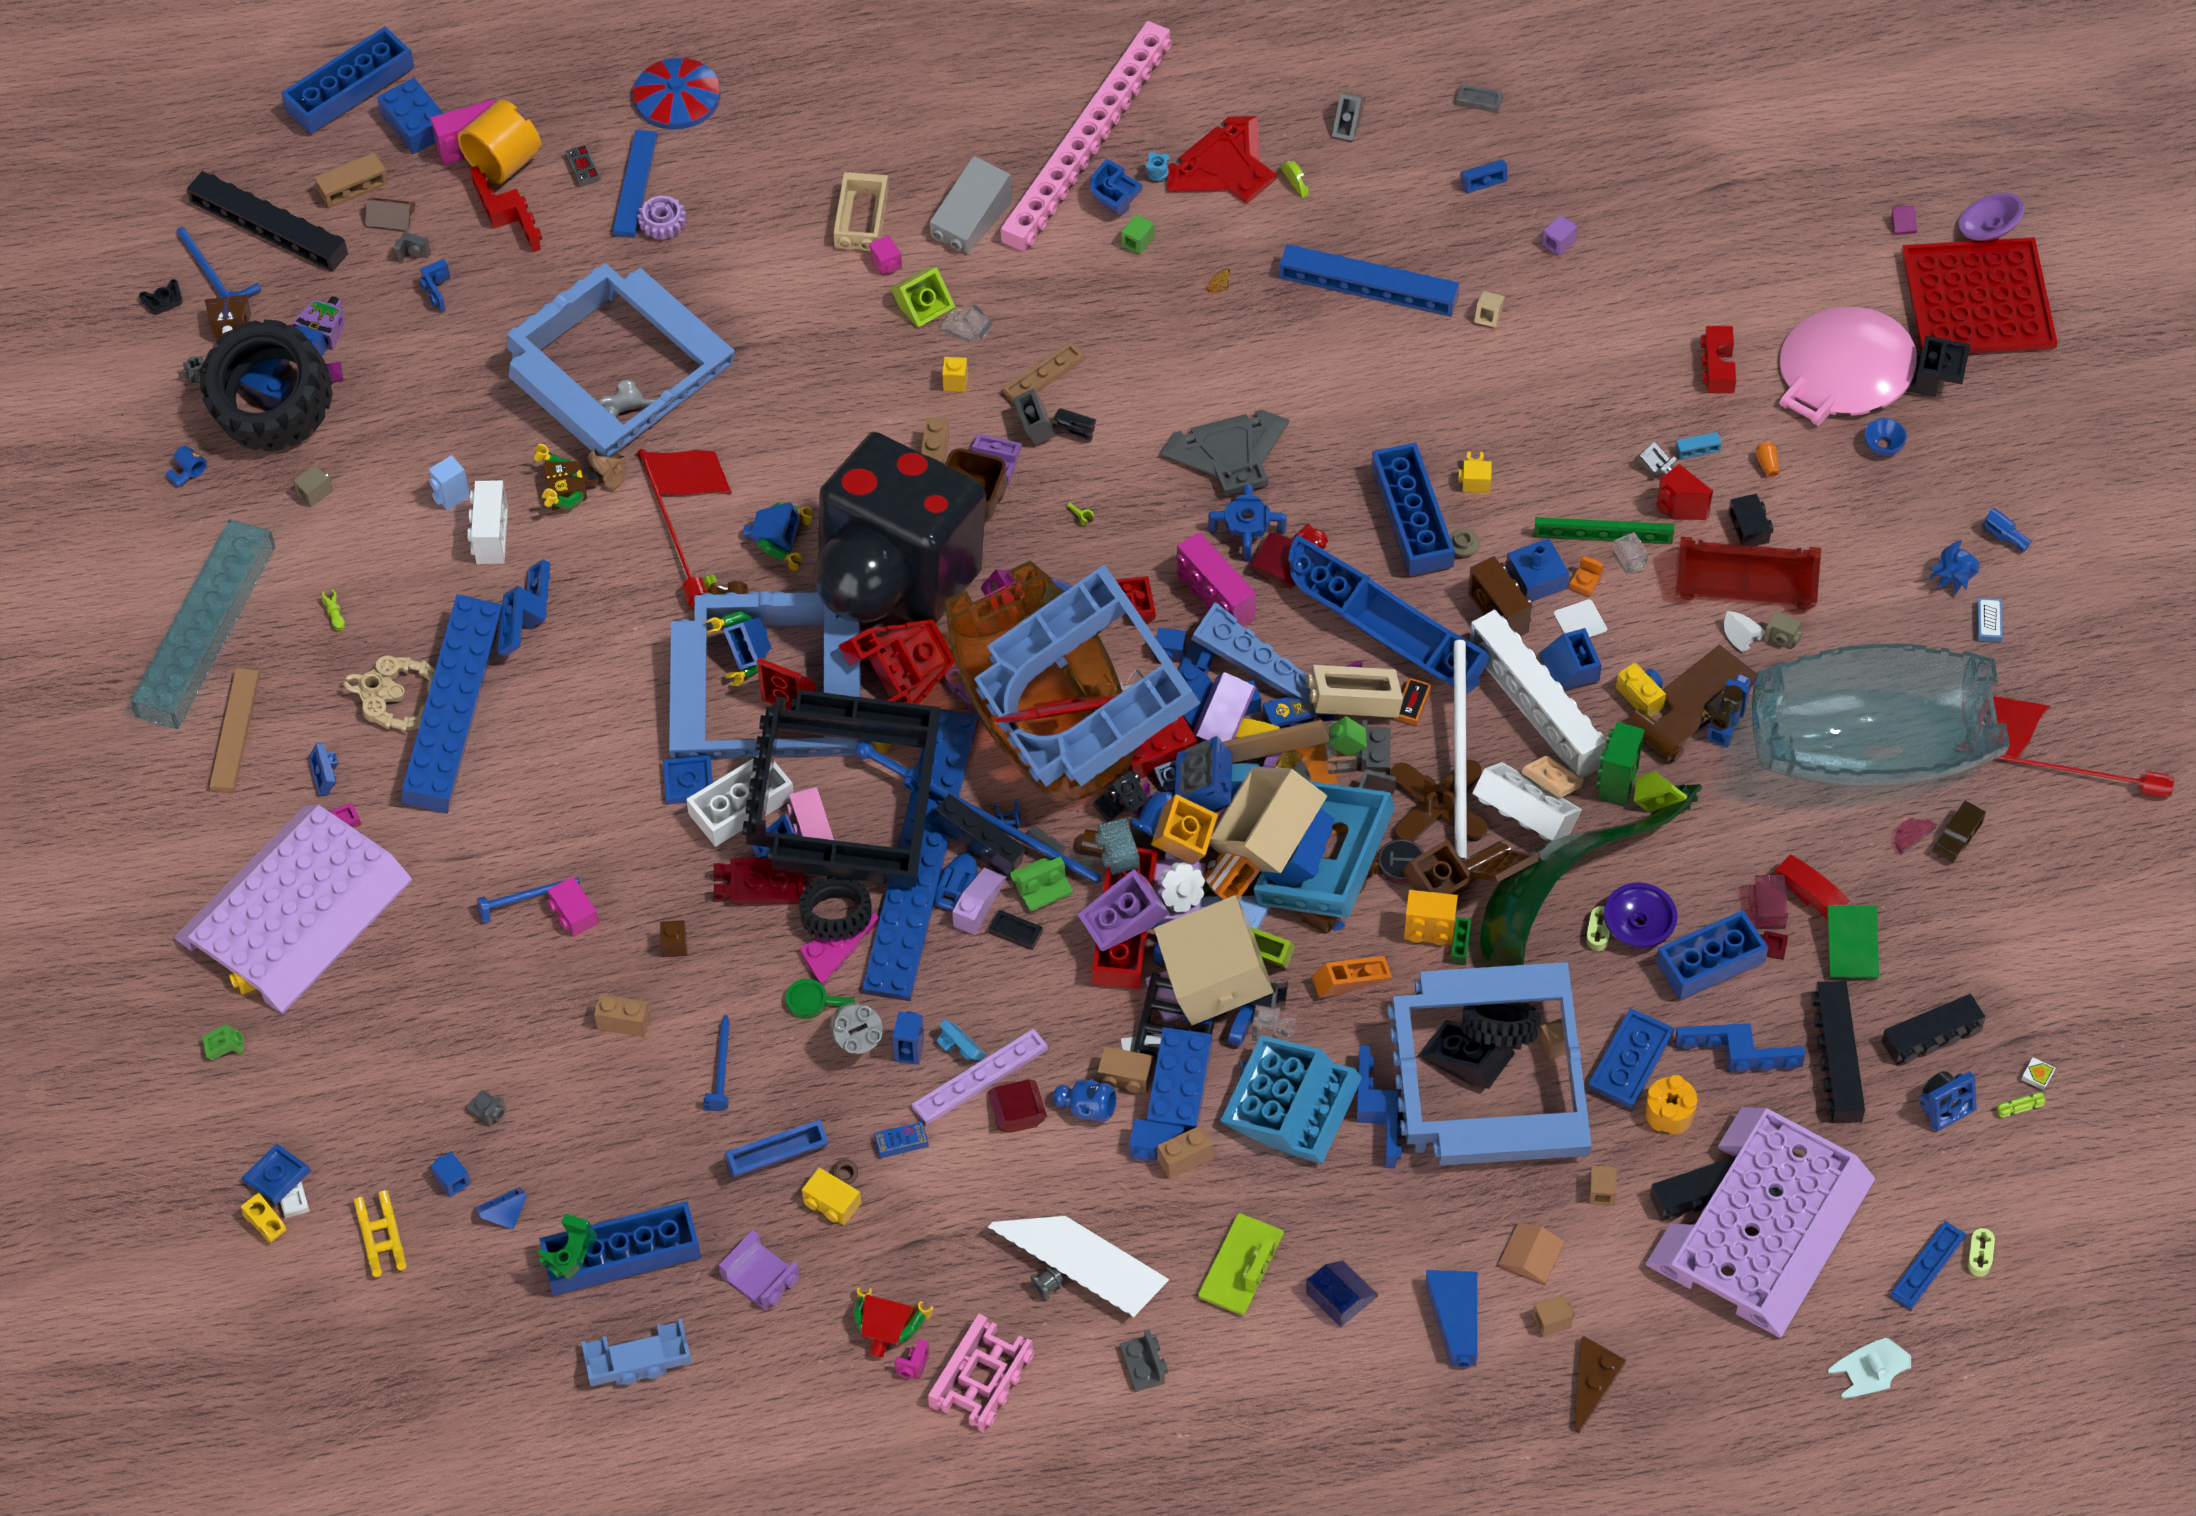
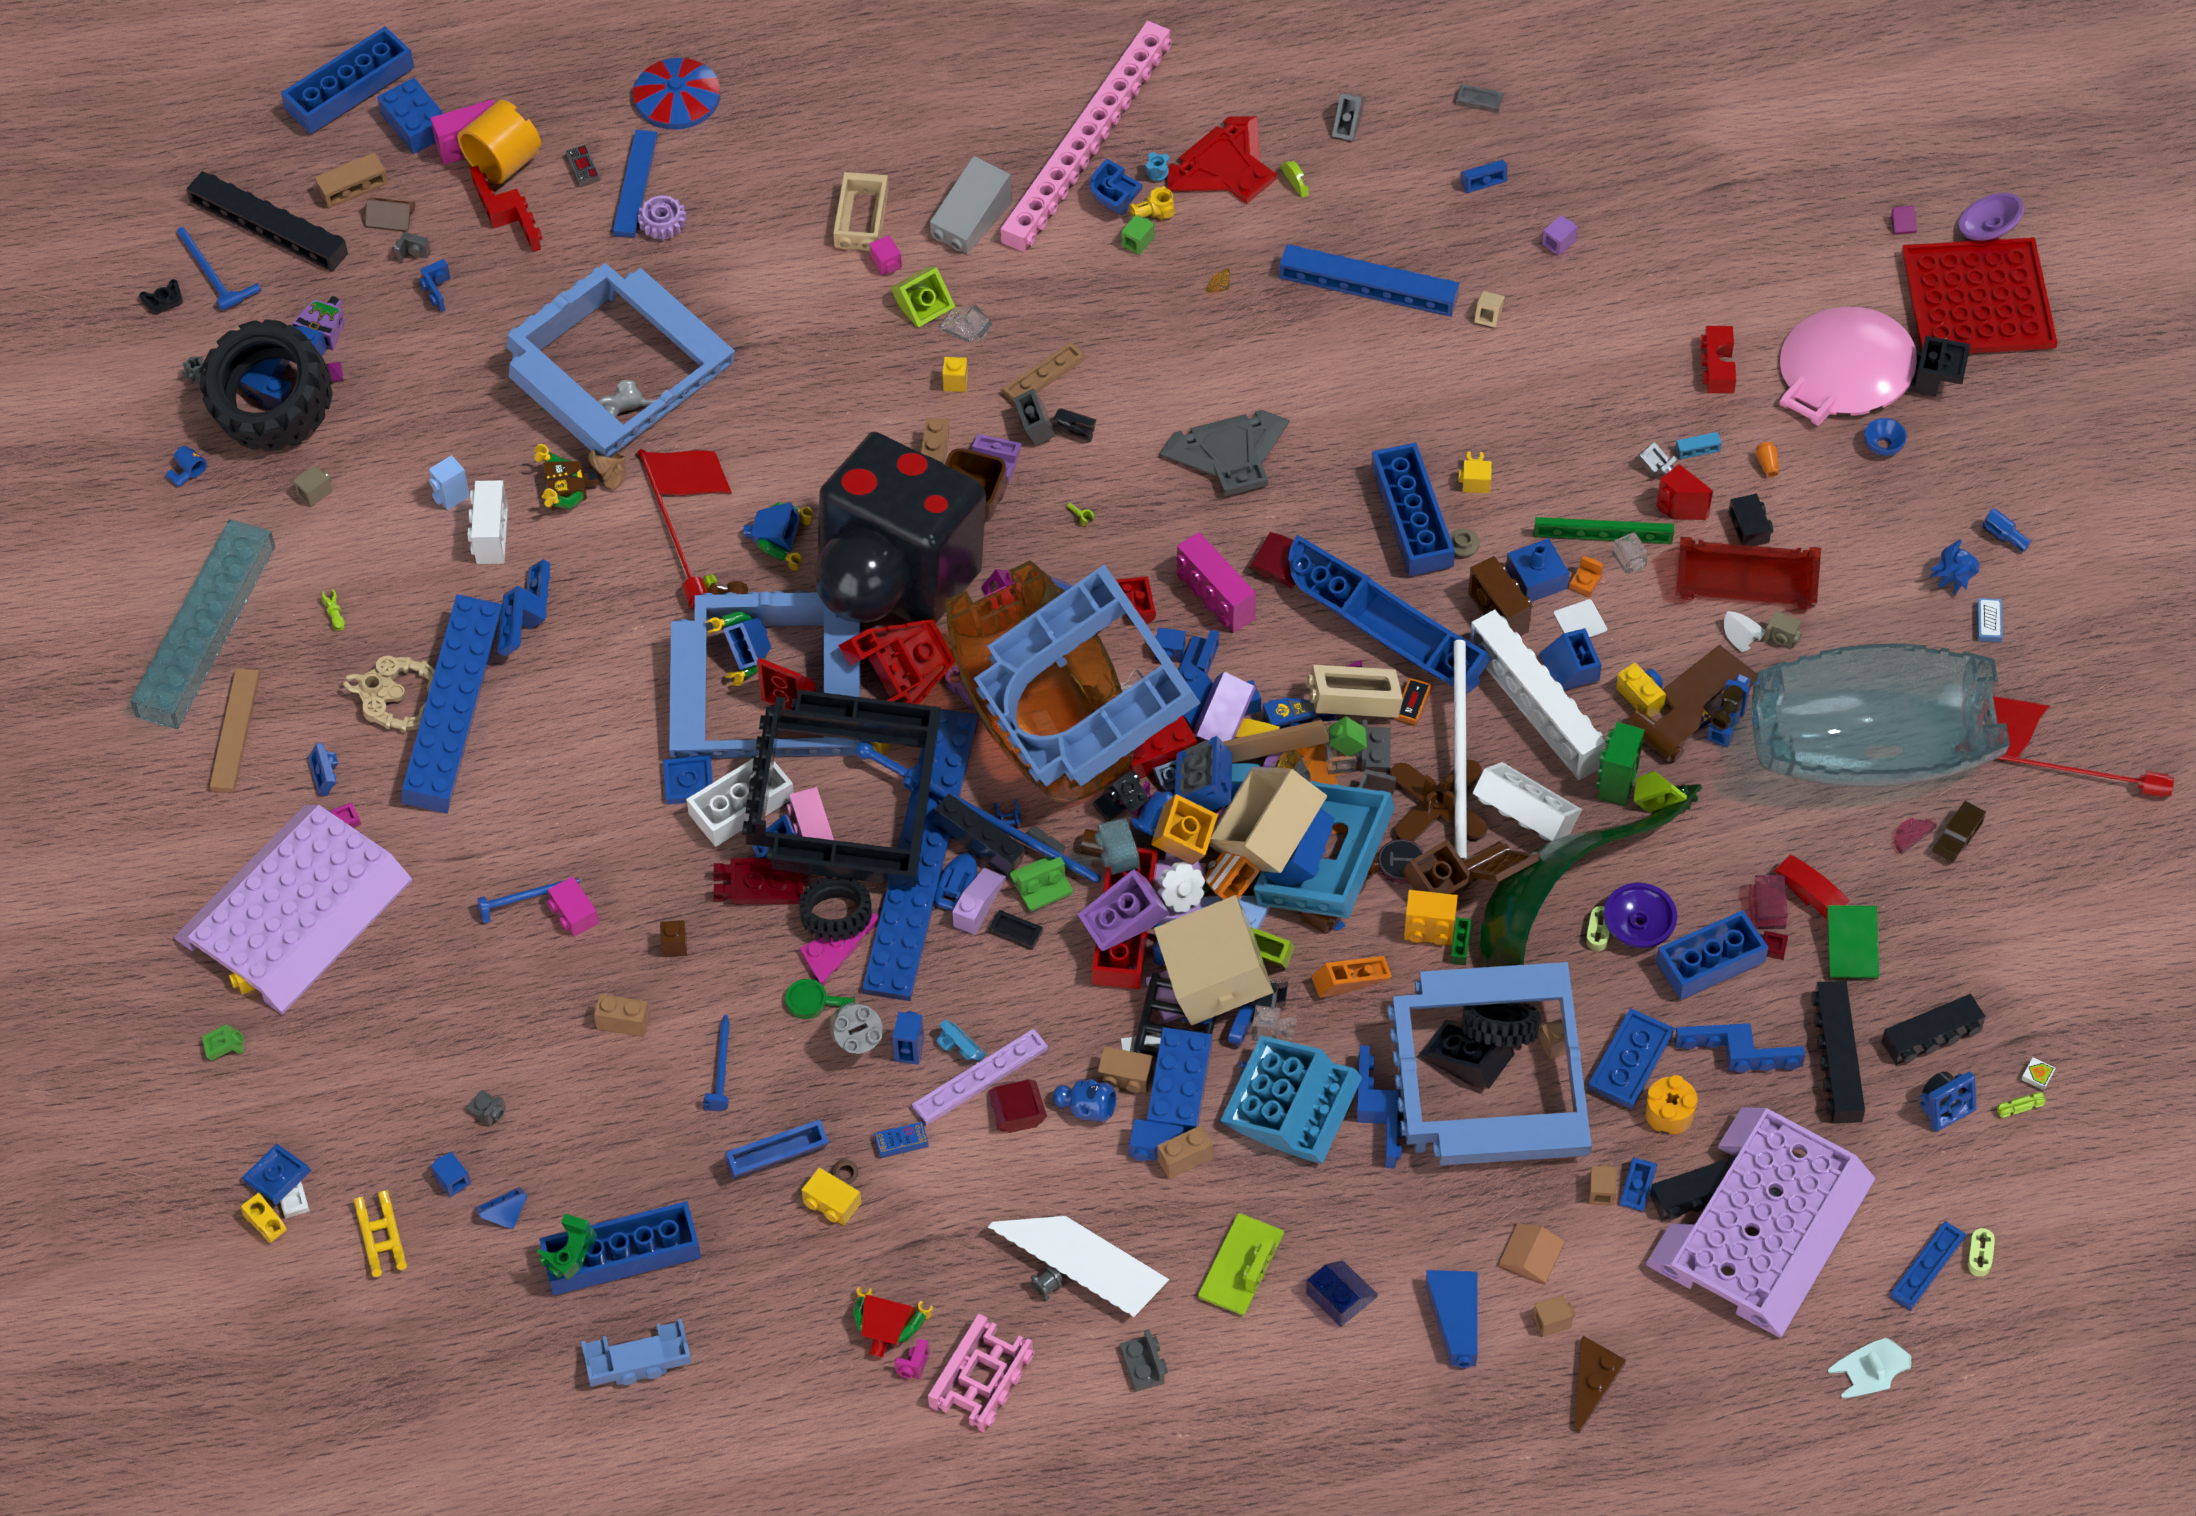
(227, 313): reddish brown torso -> none
(758, 1272): medium lavender panel -> none
(1056, 708): red plate -> none
(1158, 205): none -> yellow connector
(1239, 646): medium blue wing -> none
(1247, 527): blue plate -> none
(1313, 535): red animal -> none
(1552, 776): light nougat tile -> none
(1638, 1184): none -> blue slope

